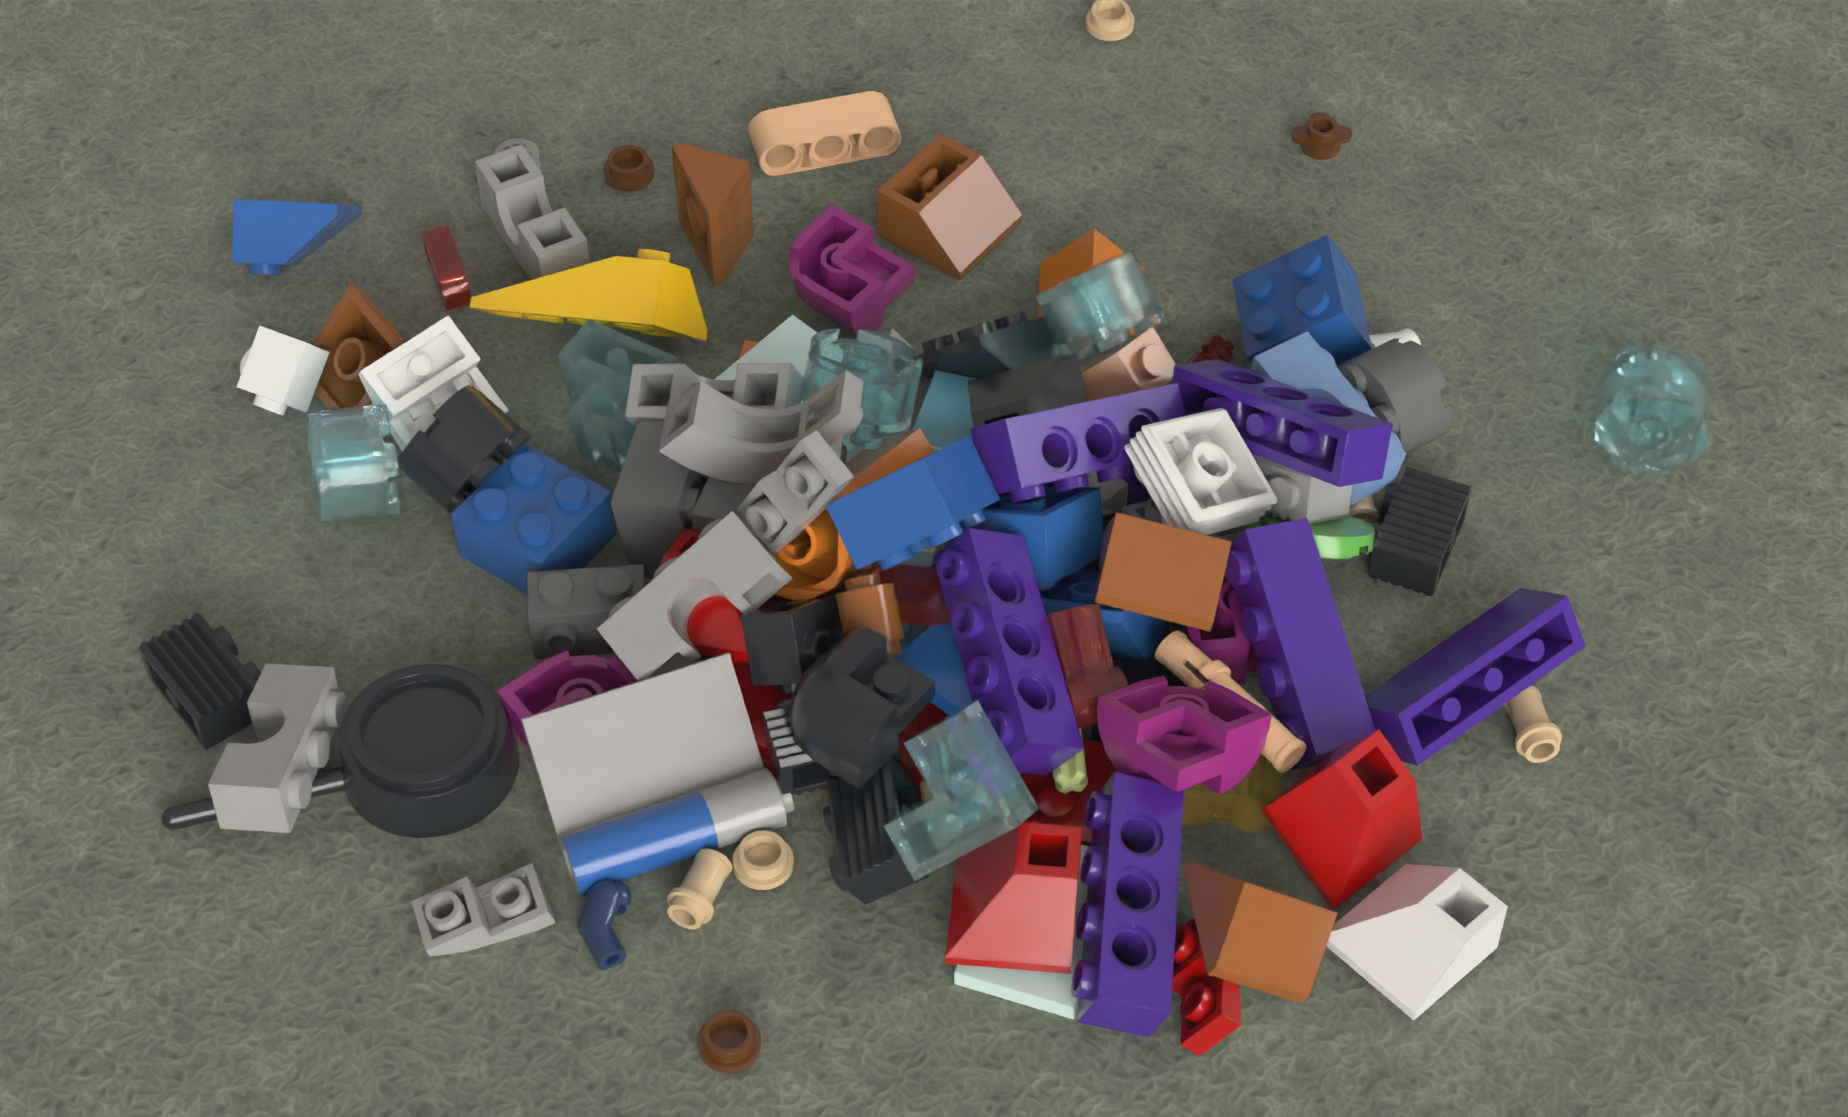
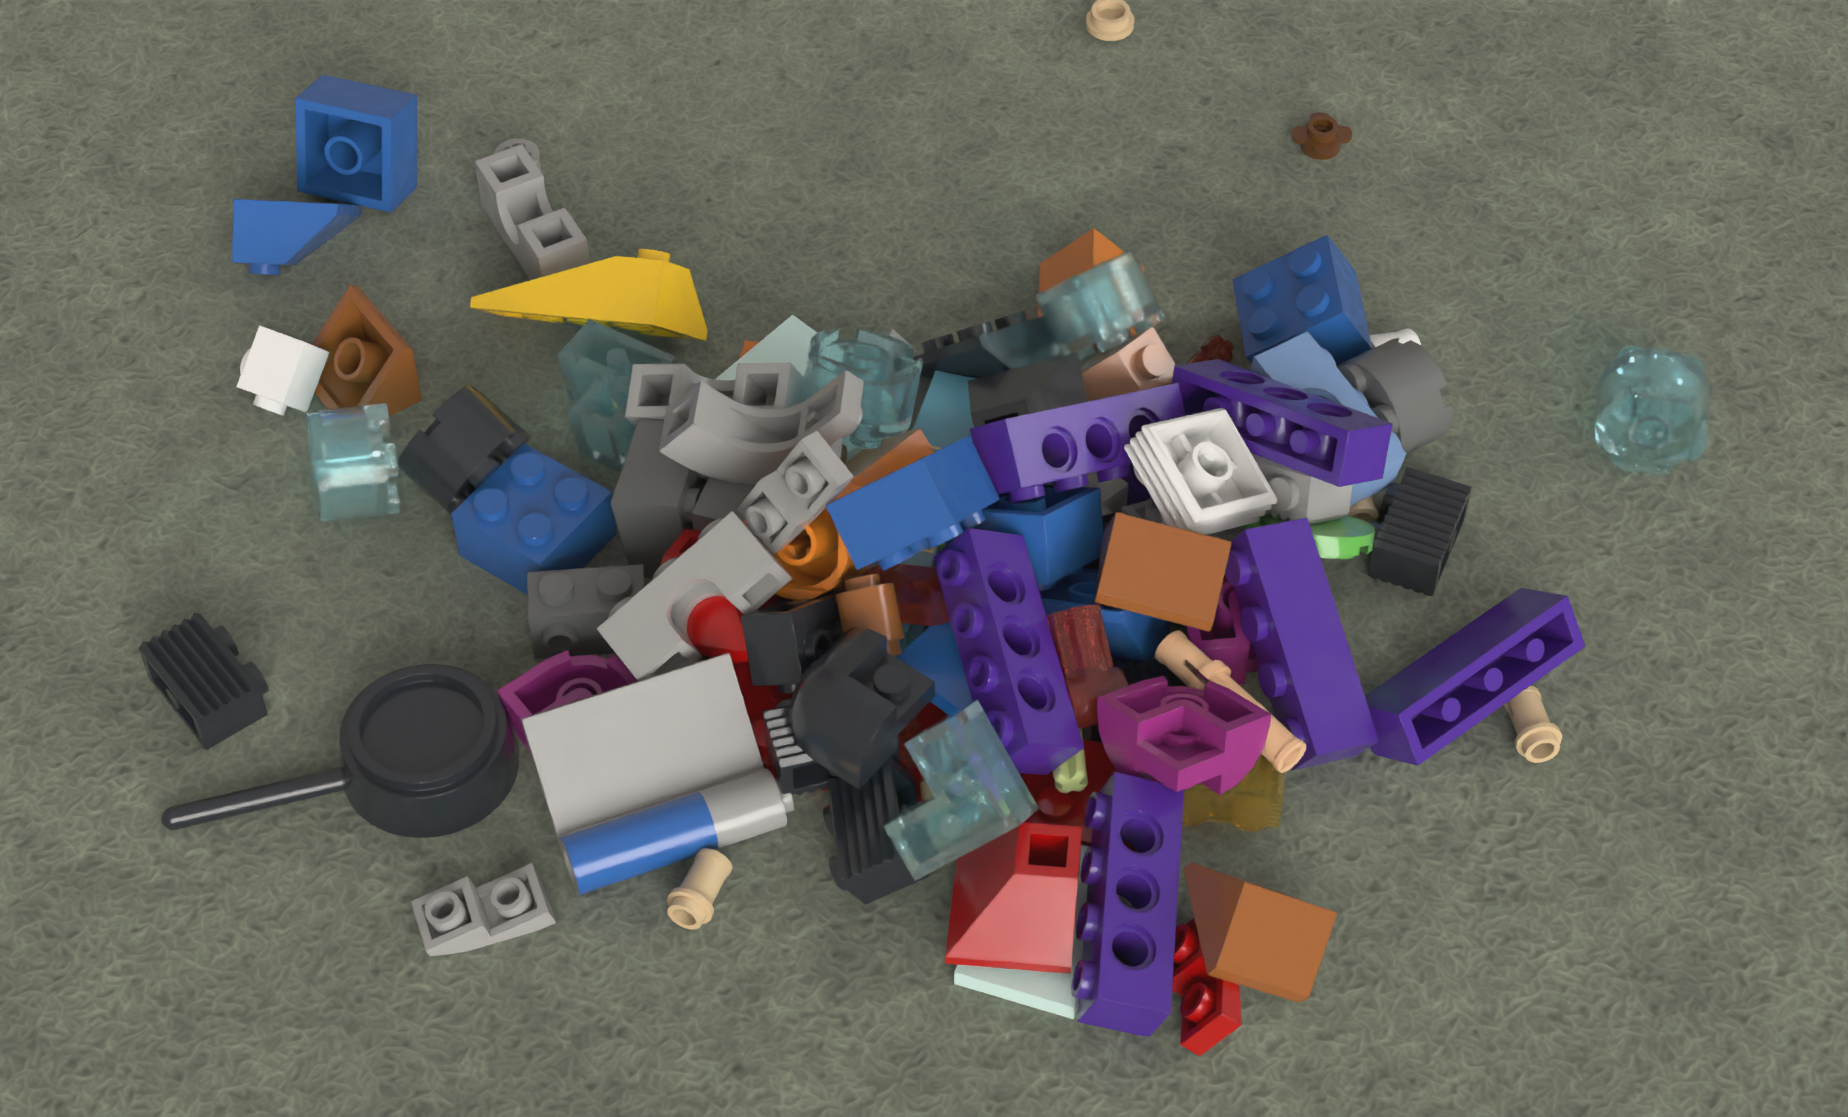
(293, 722): light grey arch -> none
(356, 143): none -> blue brick
(423, 377): white slope -> none
(446, 267): clear red beam -> none
(596, 919): dark blue arm -> none
(628, 168): reddish brown plate -> none
(714, 206): dark orange slope -> none
(729, 1041): reddish brown plate -> none
(763, 860): tan plate -> none
(824, 133): light nougat beam -> none
(845, 272): magenta brick -> none
(946, 207): dark orange slope -> none
(1349, 816): red slope -> none
(1419, 934): white slope -> none

